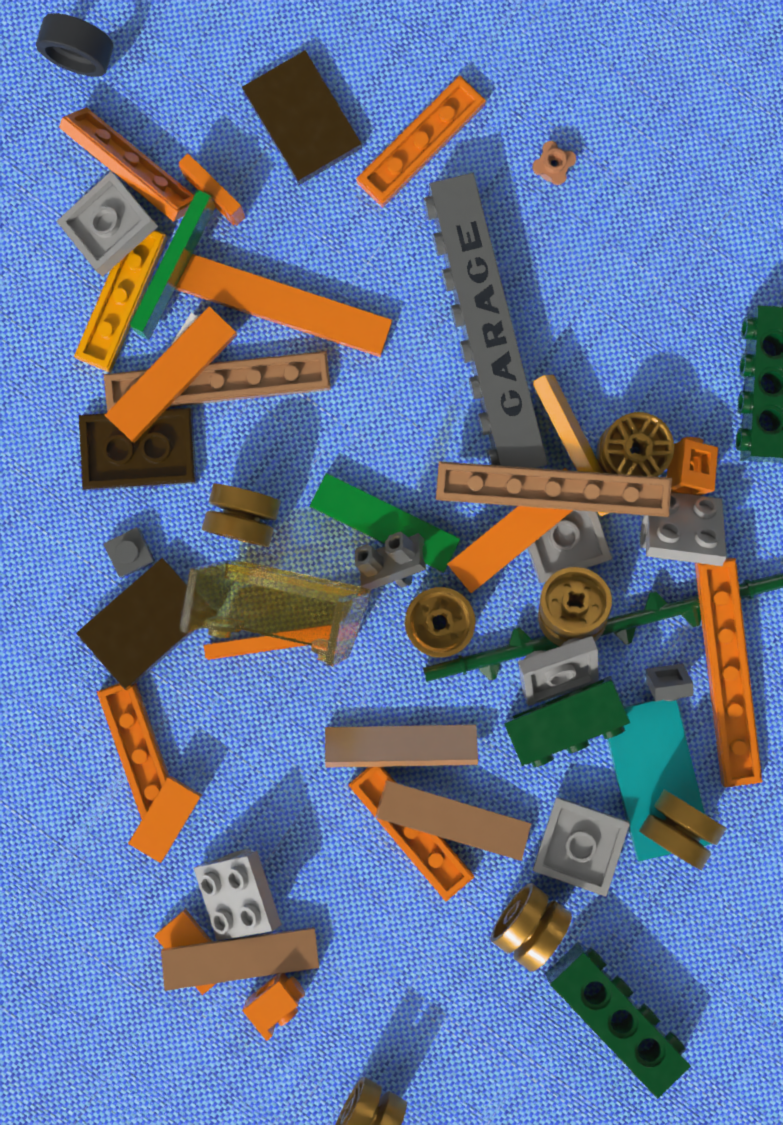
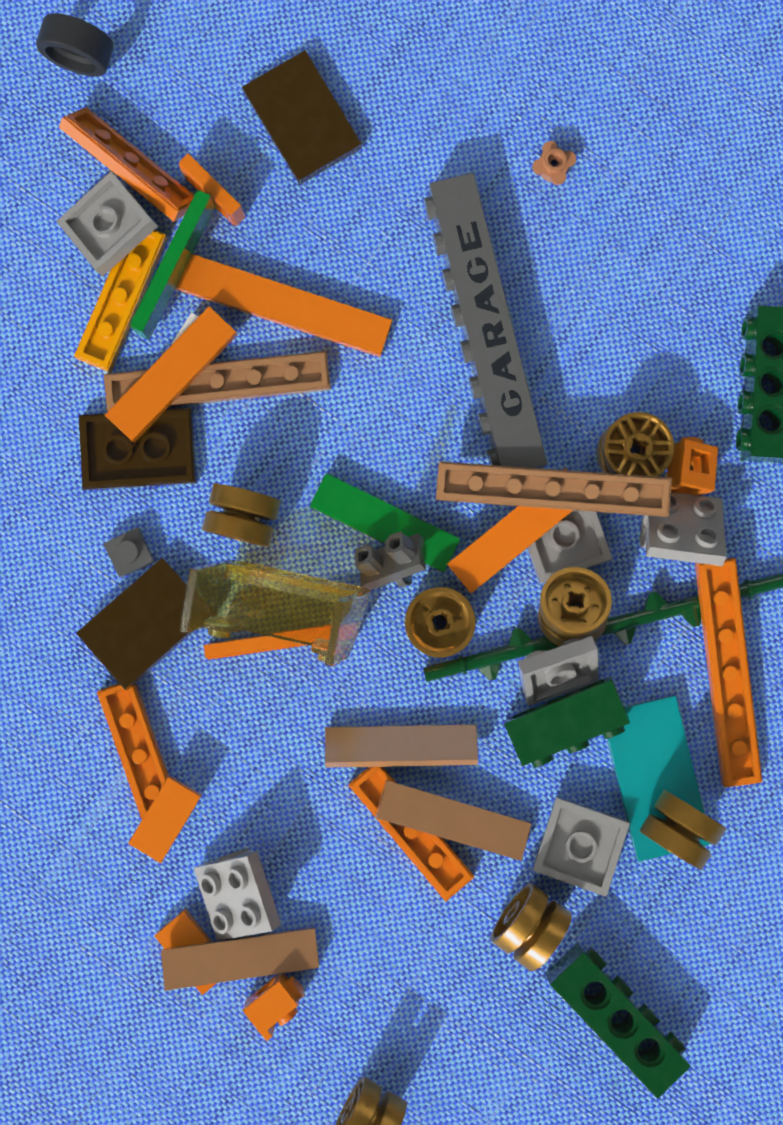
(421, 141): orange tile -> none
(567, 425): light orange tile -> none
(669, 682): dark grey plate -> none

